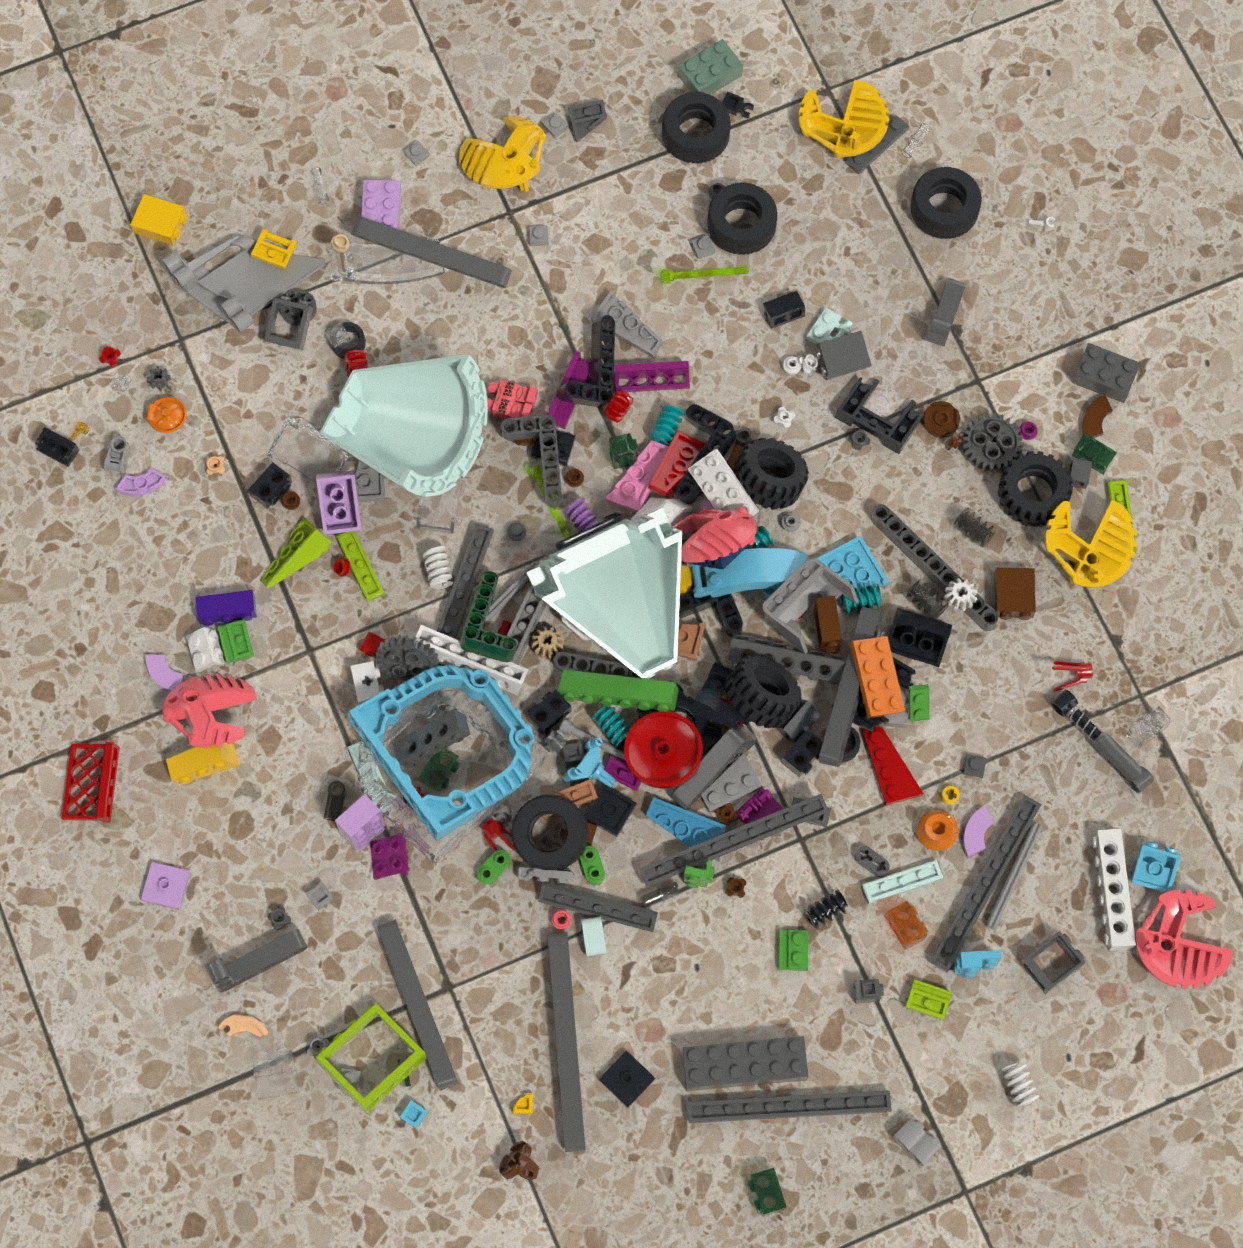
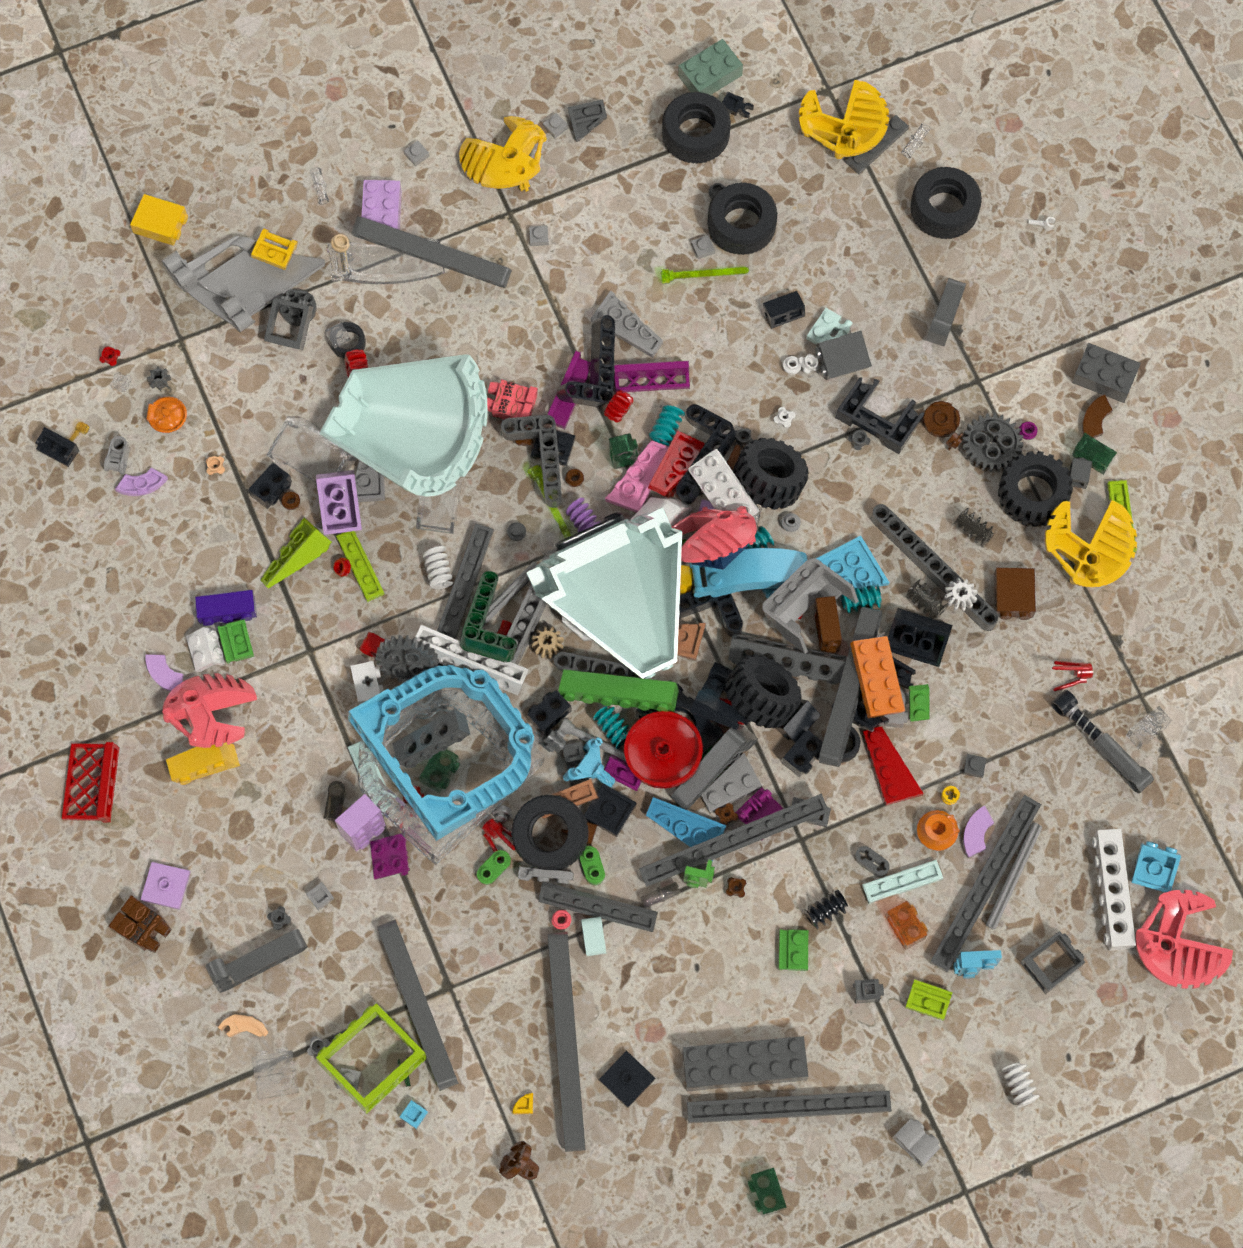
(145, 930): none -> reddish brown hips

